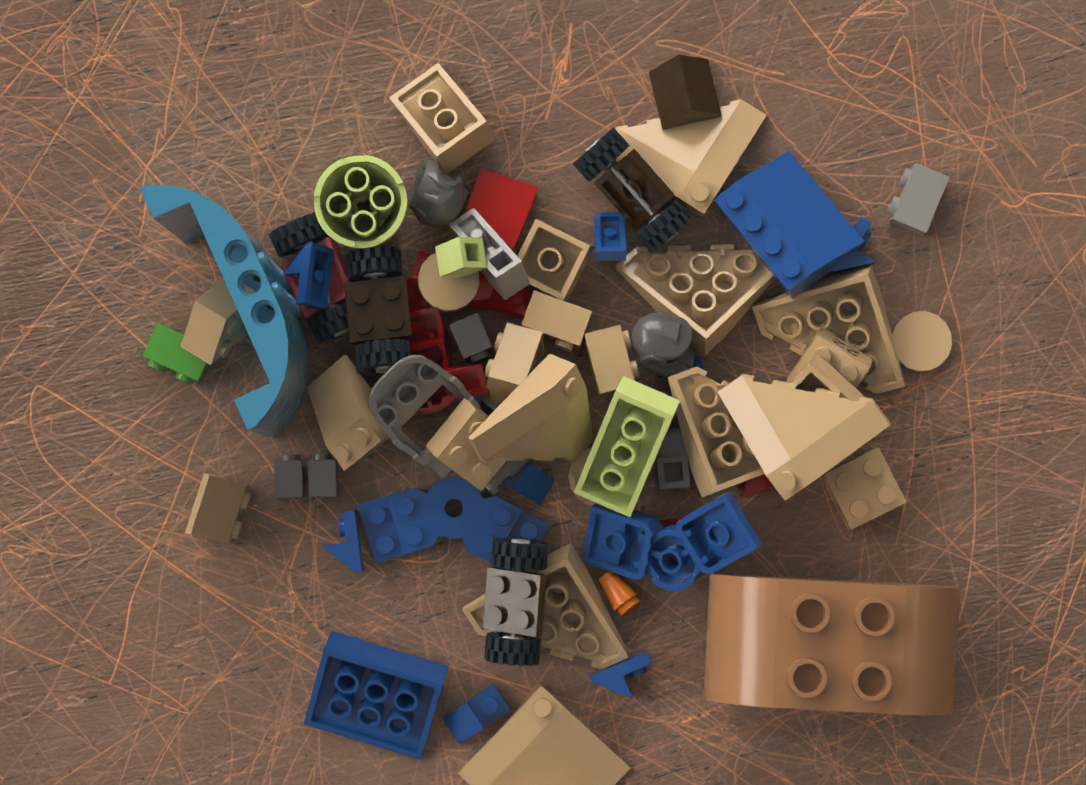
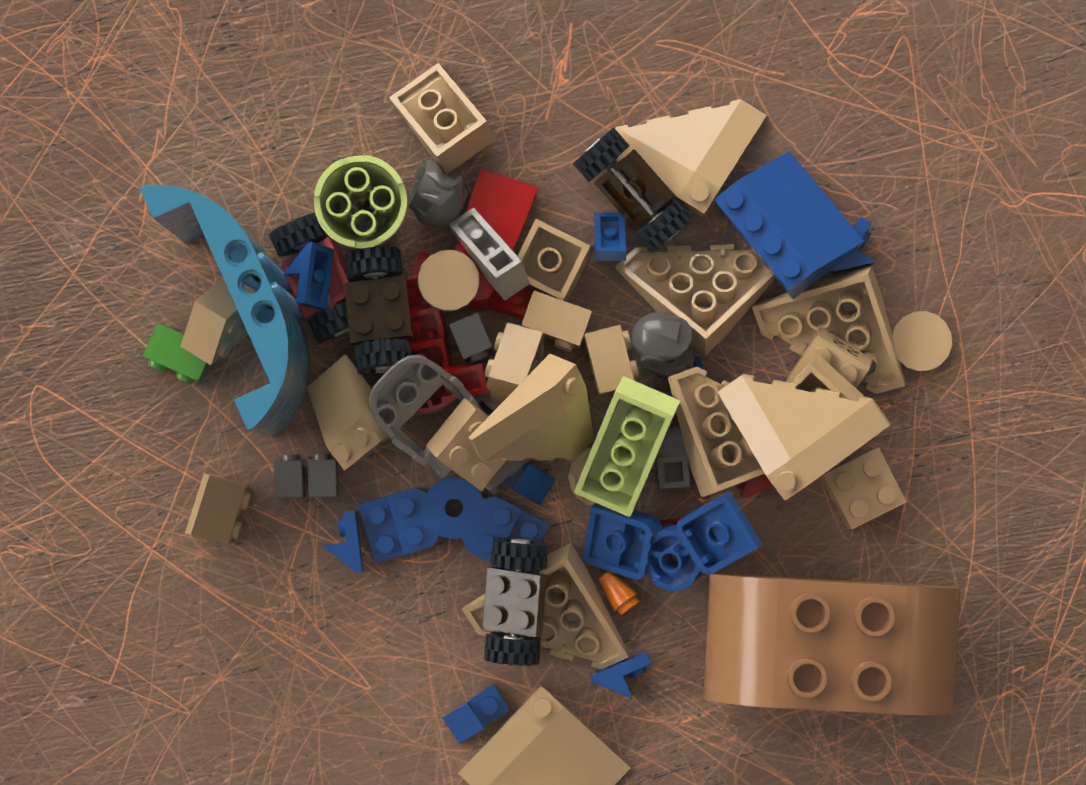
(375, 695): blue slope -> none
(461, 257): yellowish green brick -> none
(684, 91): dark brown slope -> none
(918, 198): light grey brick -> none

